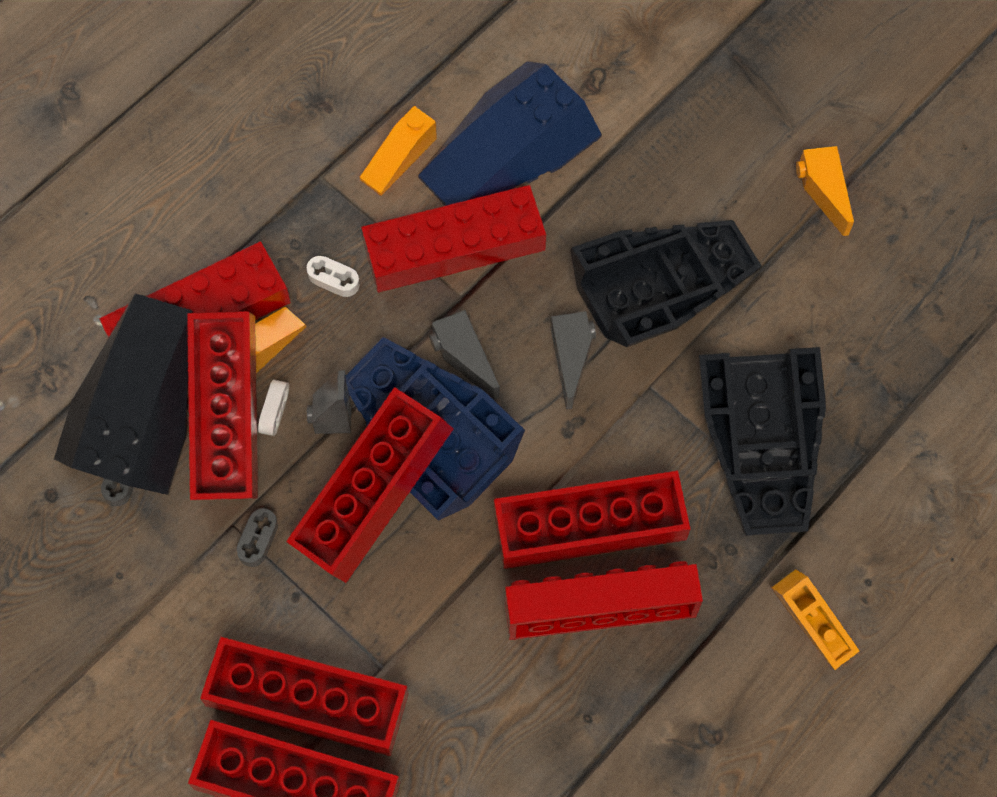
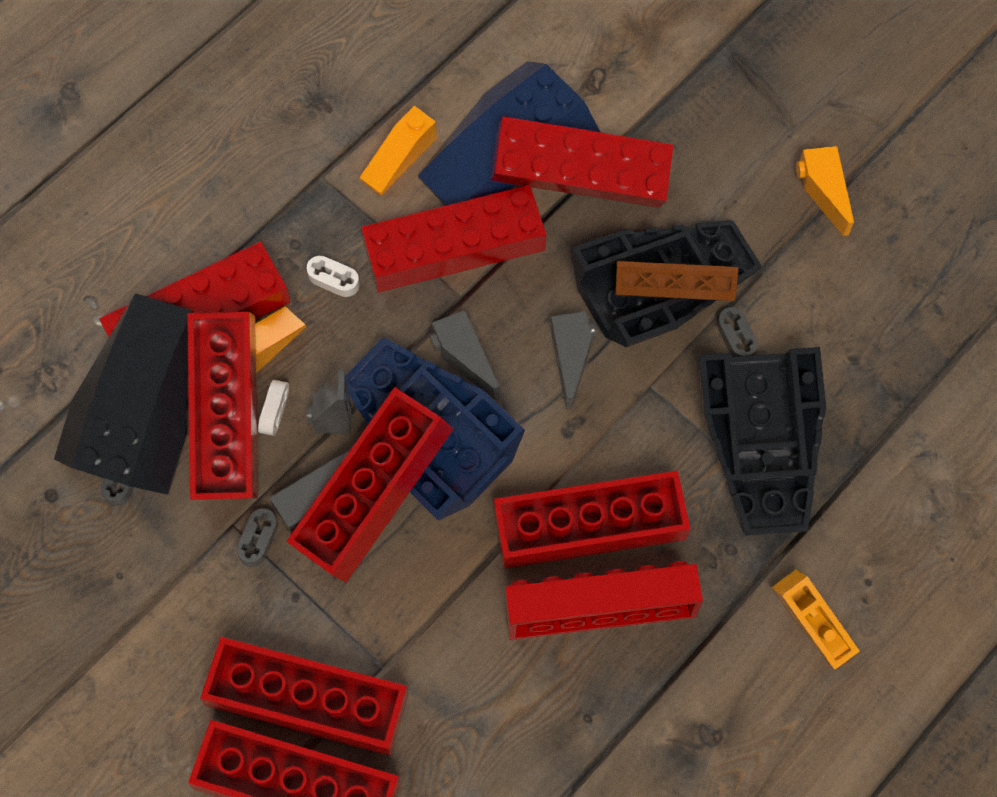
(297, 498): none -> dark grey slope
(582, 162): none -> red brick
(676, 280): none -> dark orange fence
(742, 331): none -> dark grey beam

